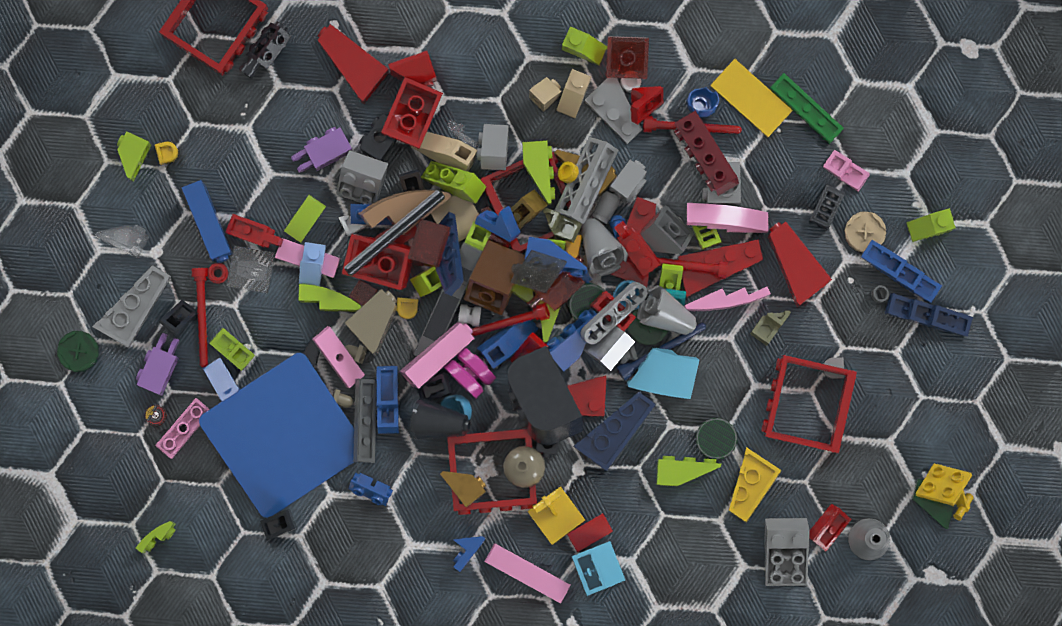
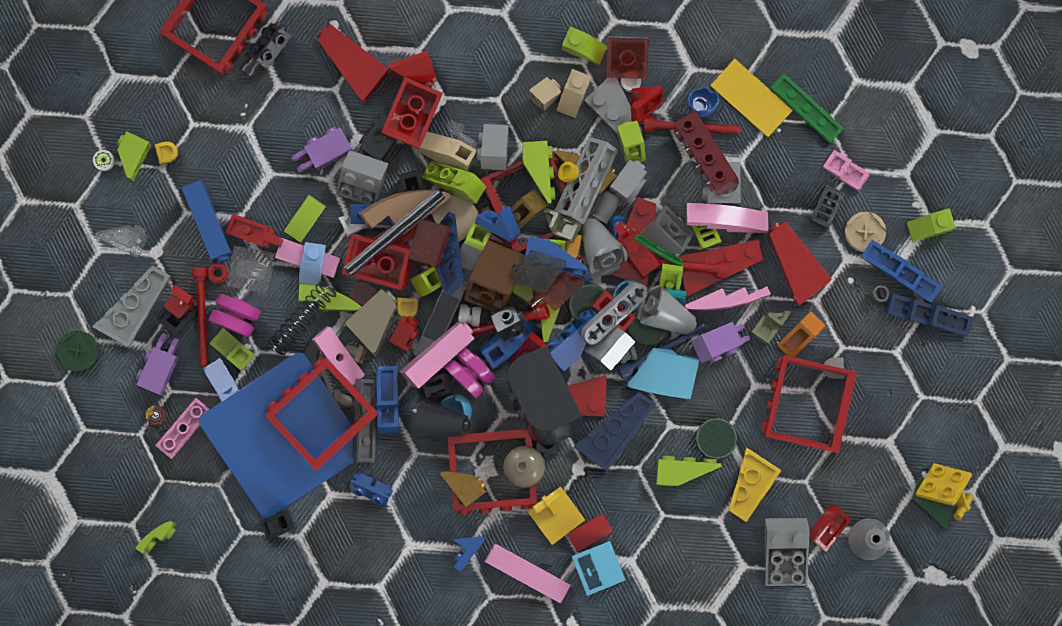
(103, 160): none -> tile
(179, 302): none -> red slope
(235, 313): none -> dark pink wheel
(289, 393): none -> red window
(299, 316): none -> black piece
(405, 332): none -> red brick
(509, 322): none -> black brick
(631, 142): none -> lime slope
(649, 245): none -> green piece
(719, 341): none -> medium lavender hinge
(801, 335): none -> orange slope

